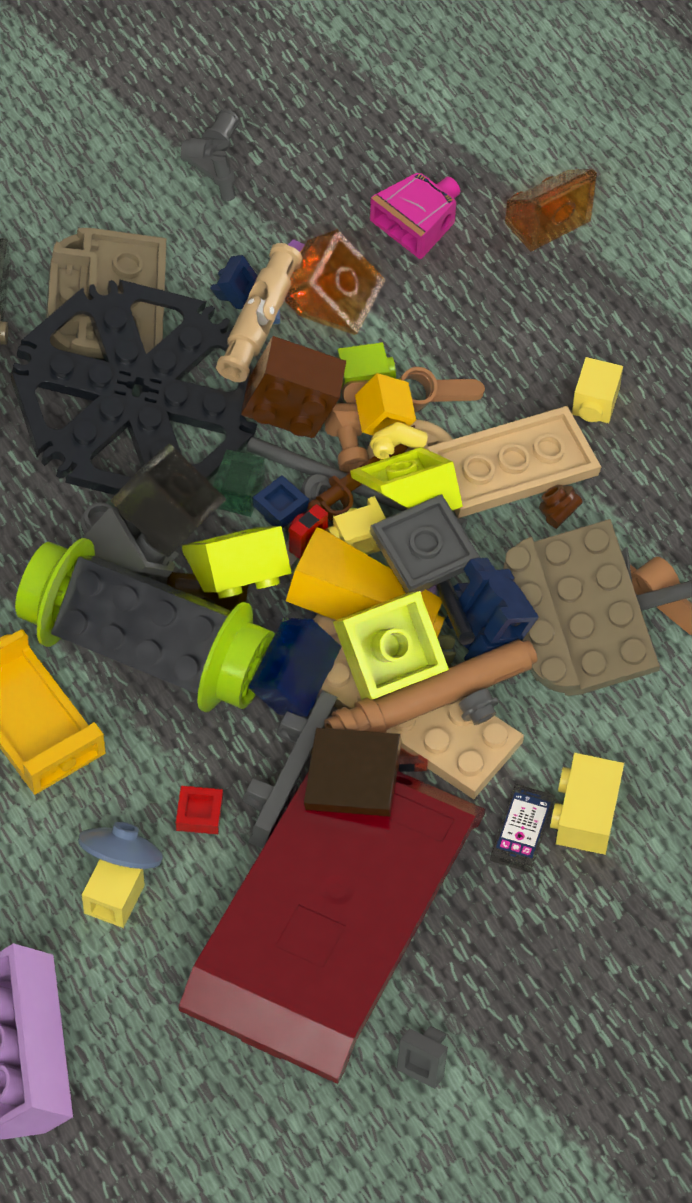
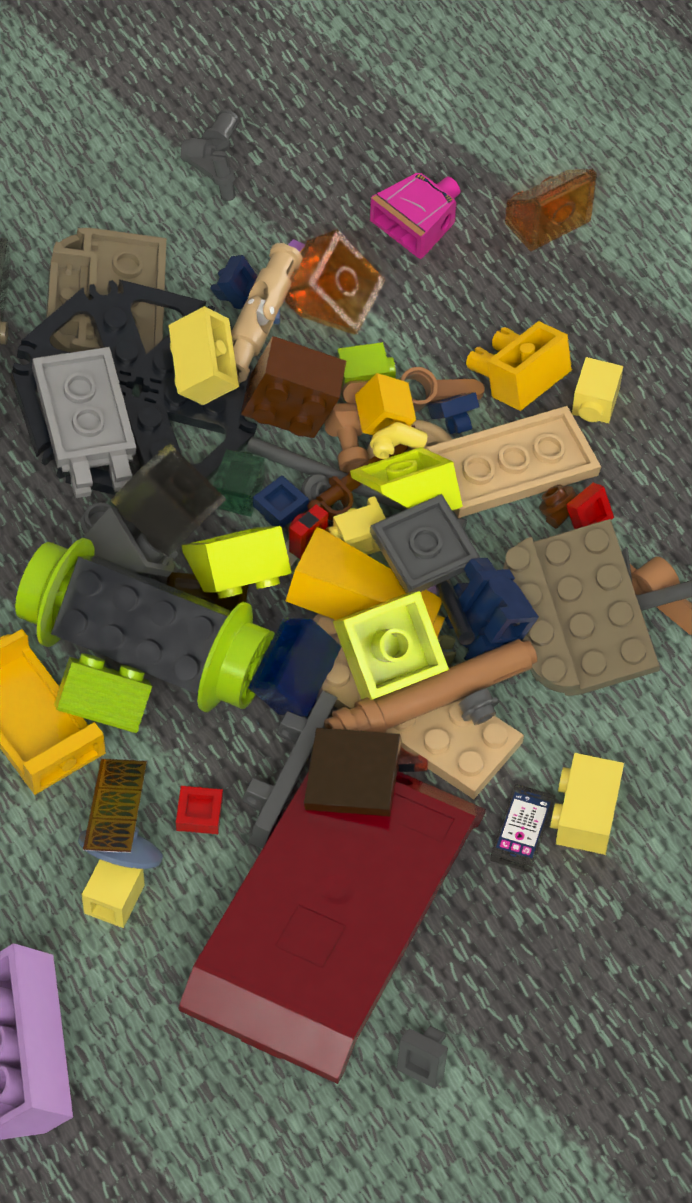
(85, 416): none -> light grey tile
(103, 693): none -> lime brick
(115, 806): none -> sticker
(203, 356): none -> light yellow brick
(454, 411): none -> dark blue tile
(524, 364): none -> yellow brick
(590, 507): none -> red plate

